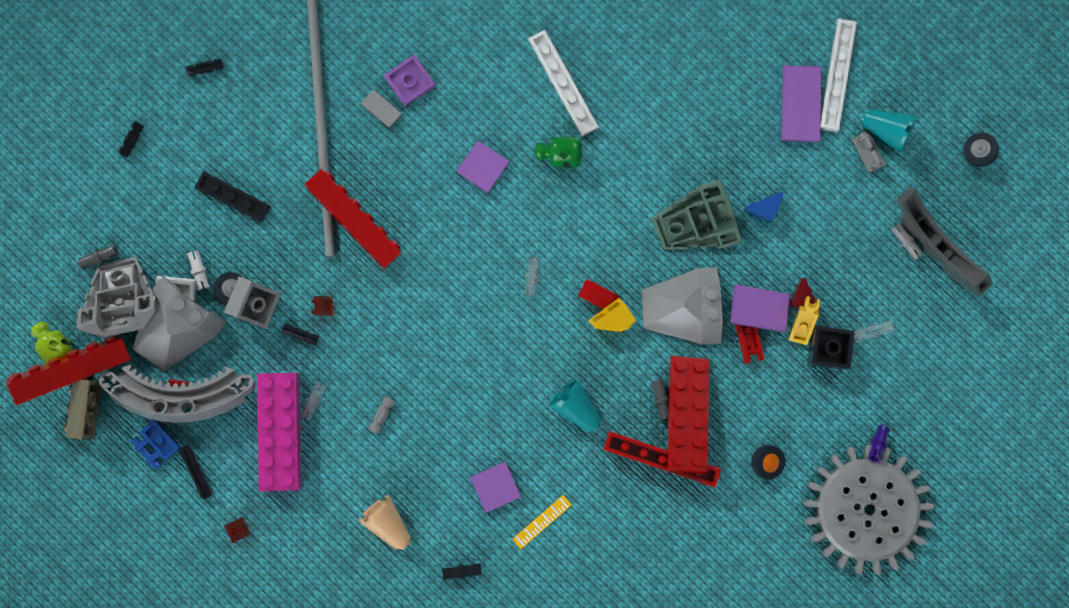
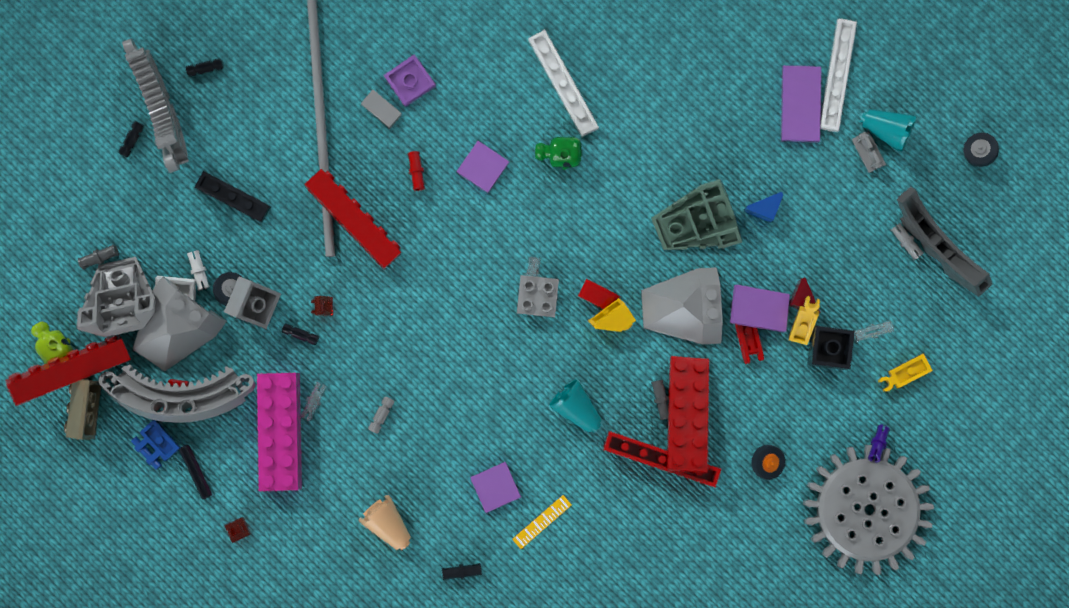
(163, 116): none -> light grey gear
(416, 171): none -> red pin
(537, 296): none -> light grey hinge
(907, 372): none -> yellow plate

